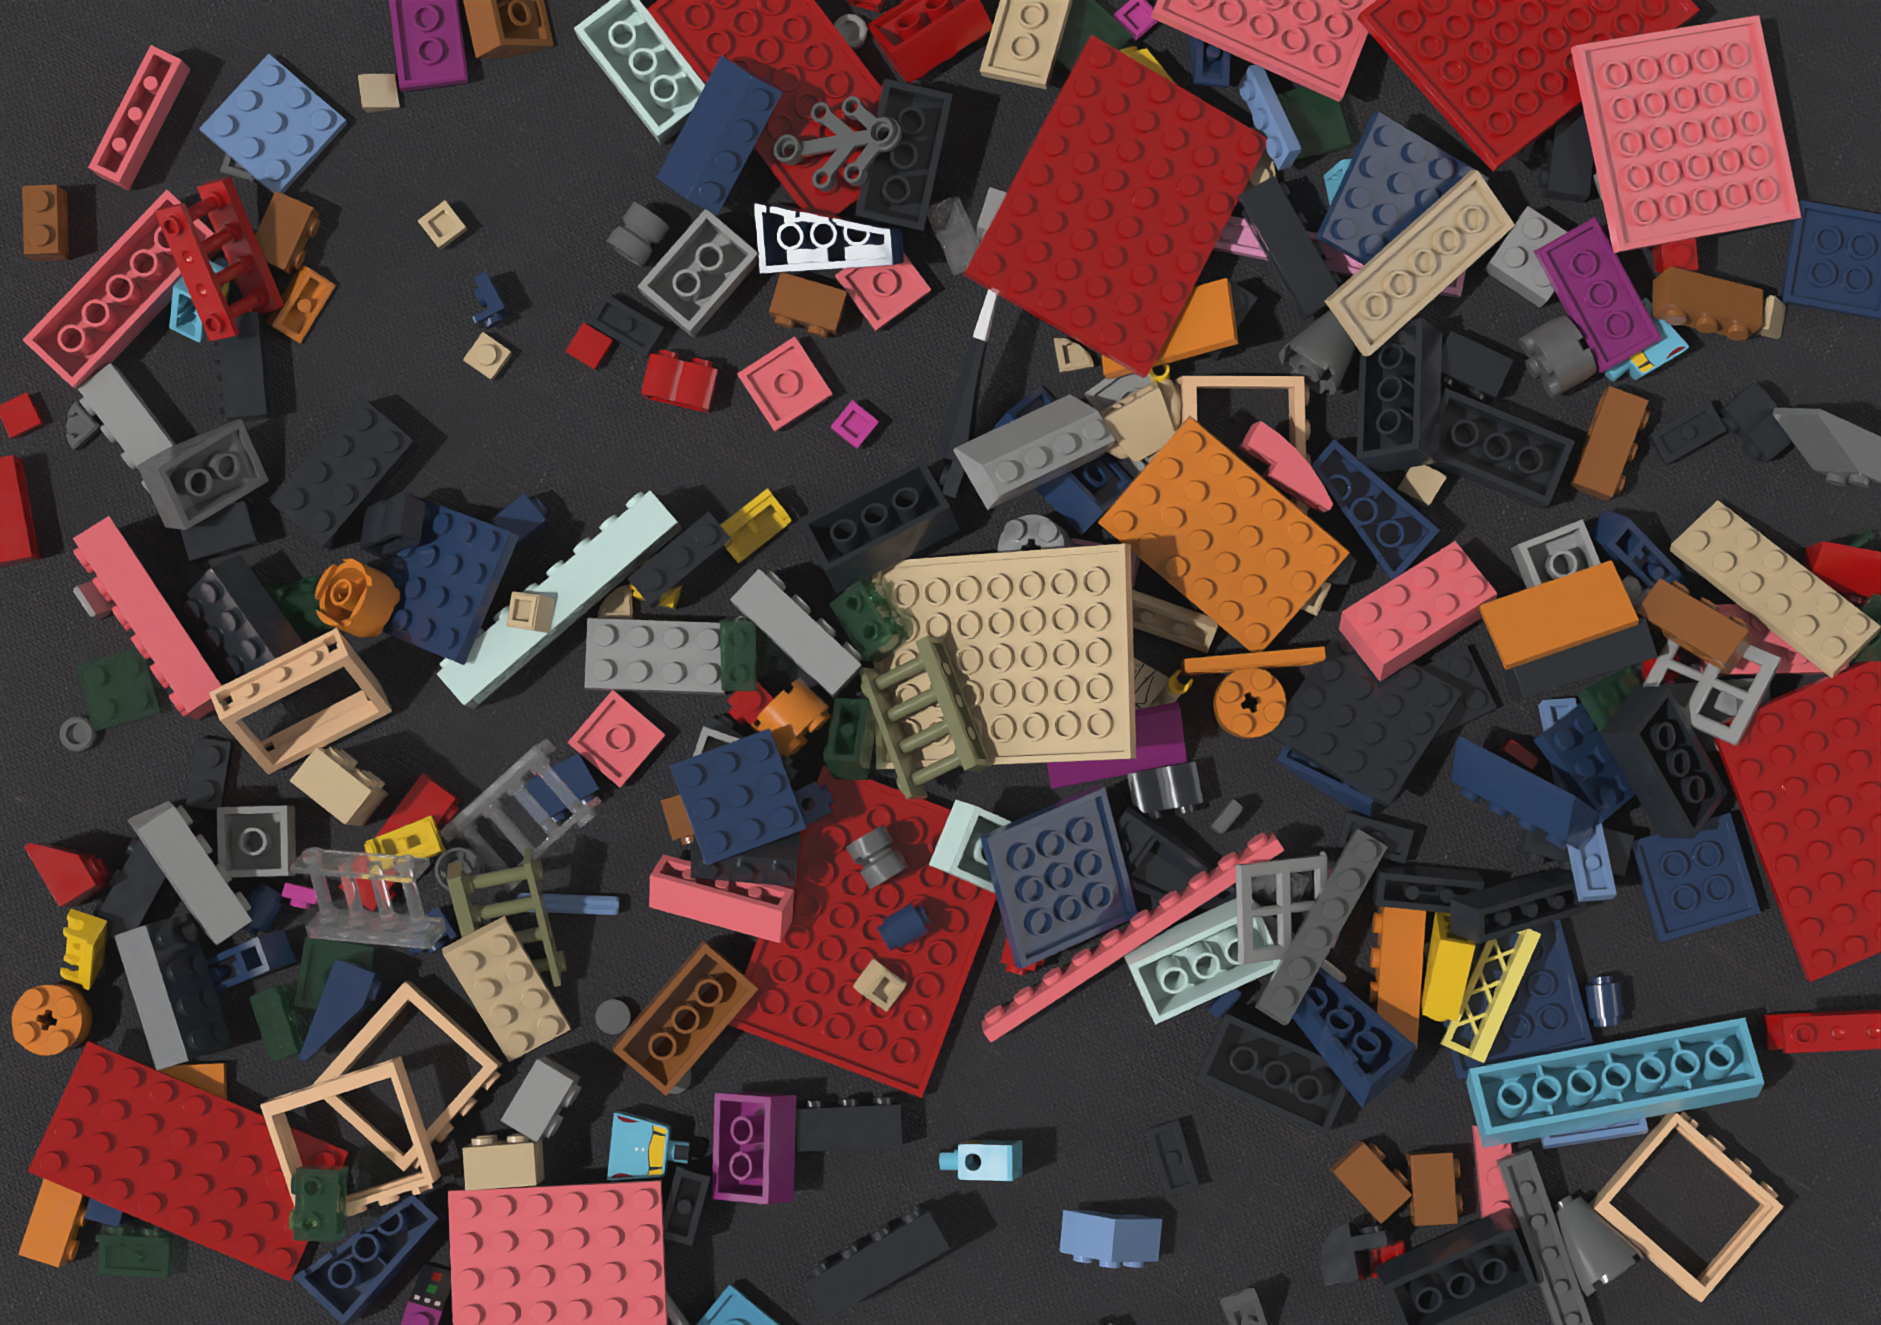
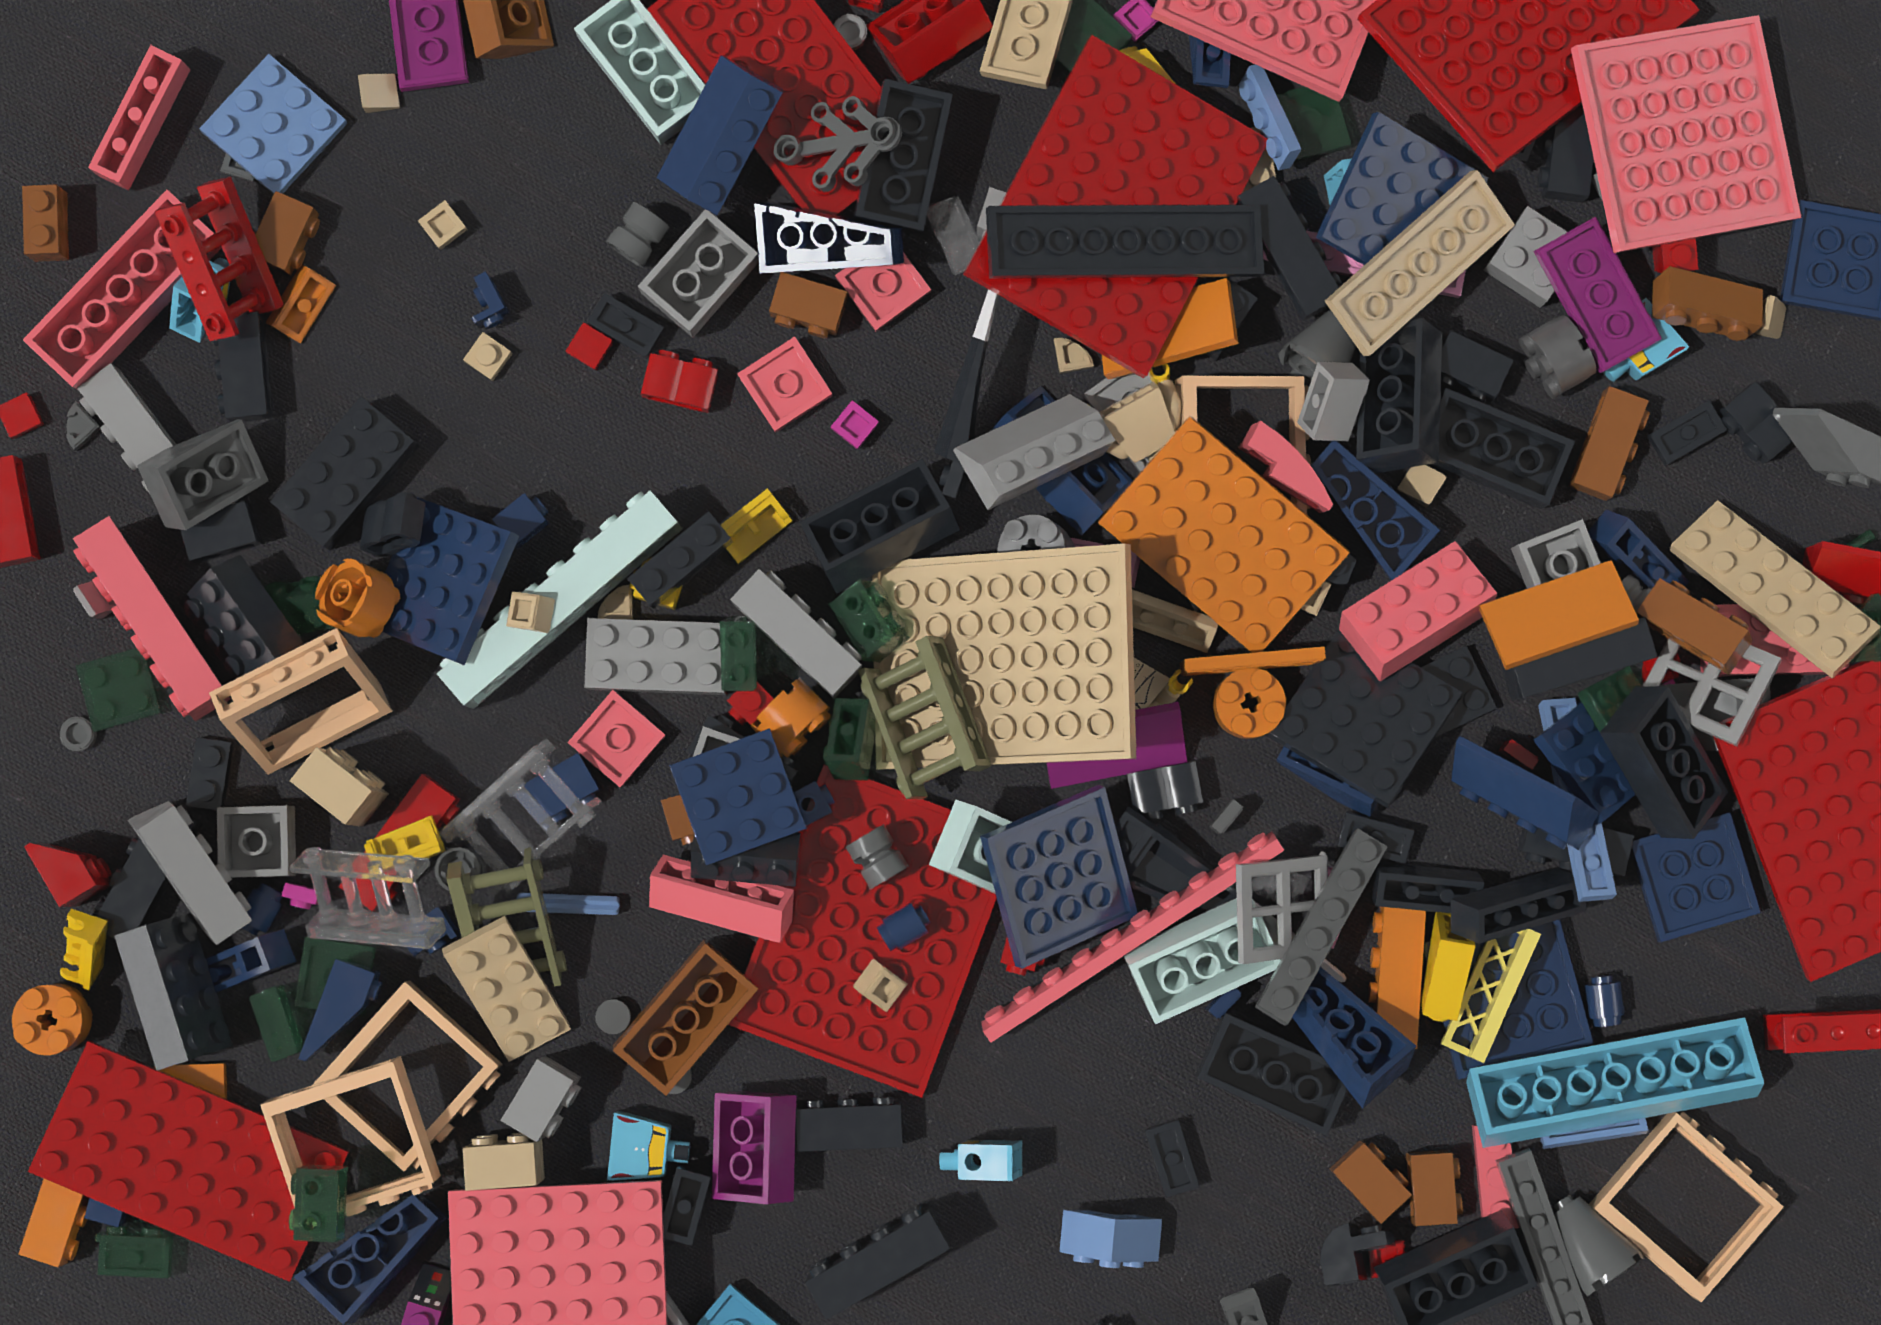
(1124, 241): none -> black plate
(1333, 401): none -> light grey brick

